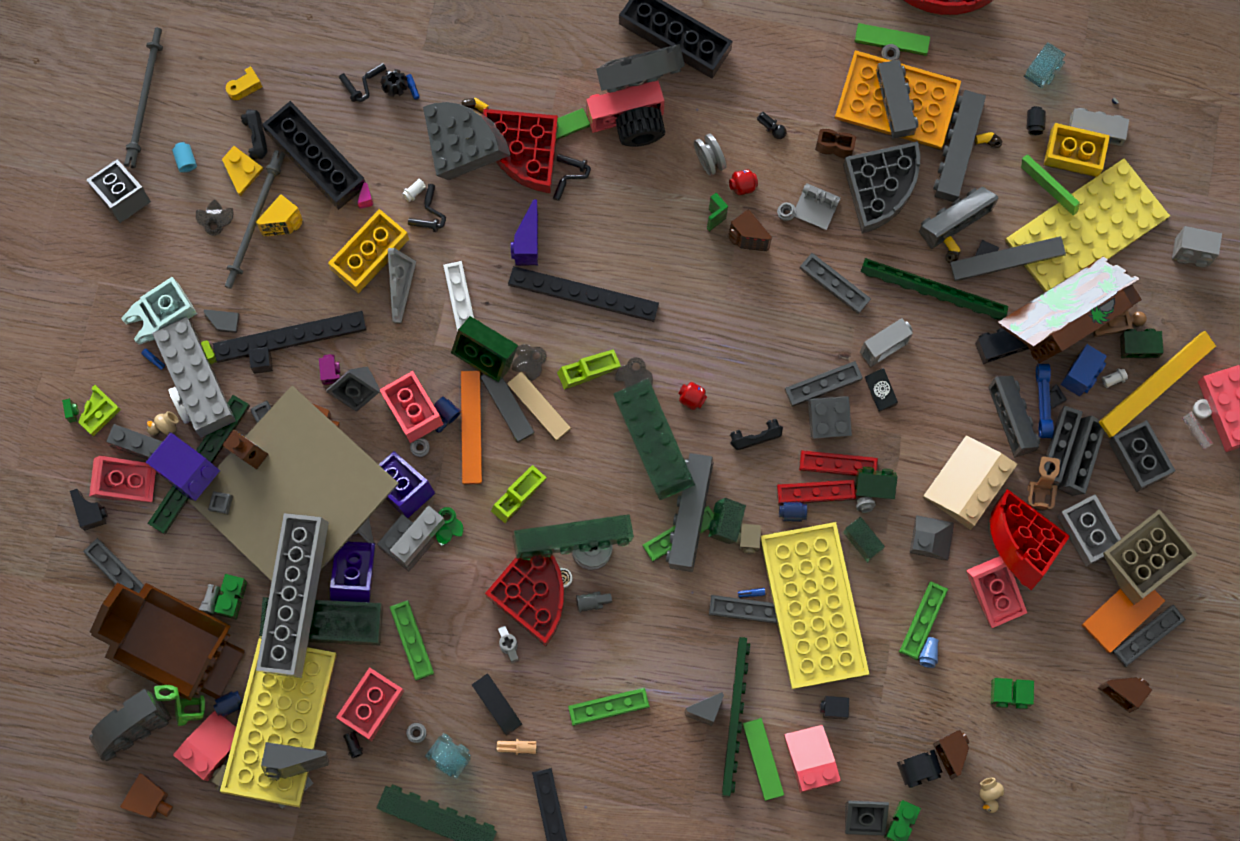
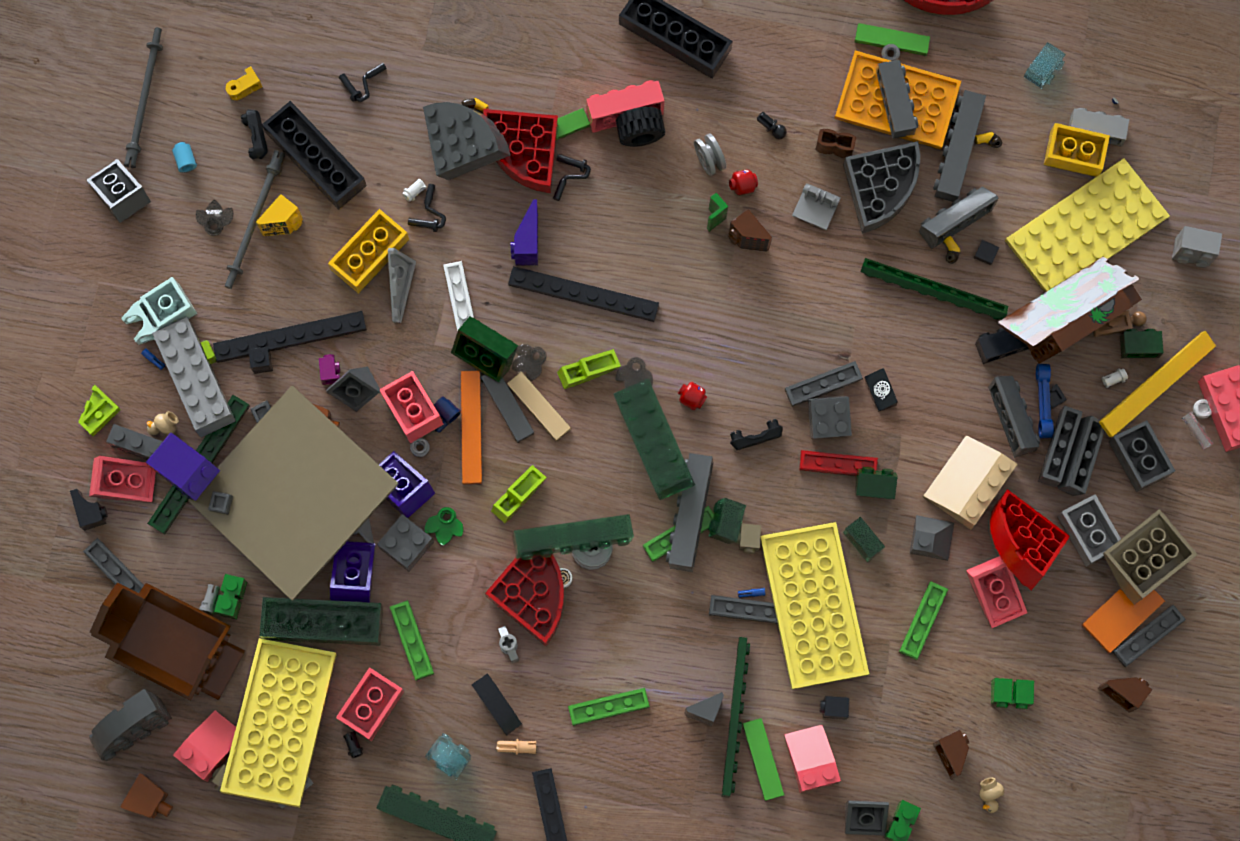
(70, 410): green plate -> none
(179, 405): white tile -> none
(181, 717): bright green piece -> none
(223, 320): dark grey tile -> none
(228, 703): dark blue brick -> none
(241, 169): yellow wing -> none
(243, 447): reddish brown torso -> none
(287, 761): dark grey slope -> none
(292, 595): light grey brick -> none
(365, 197): dark pink slope -> none
(391, 77): black piece -> none
(412, 86): blue pin -> none
(416, 726): light grey plate -> none
(417, 536): light grey brick -> none
(592, 601): dark grey hinge -> none
(639, 67): dark grey brick -> none
(786, 206): light grey plate -> none
(793, 511): dark blue brick -> none
(816, 492): red tile -> none
(835, 283): dark grey plate -> none
(865, 504): light grey plate -> none
(886, 342): light grey window -> none
(920, 768): black brick -> none
(929, 654): medium blue cone -> none
(1007, 258): dark grey tile -> none
(1036, 120): black brick -> none
(1044, 486): medium nougat piece -> none
(1050, 184): bright green tile -> none
(1084, 371): blue brick -> none

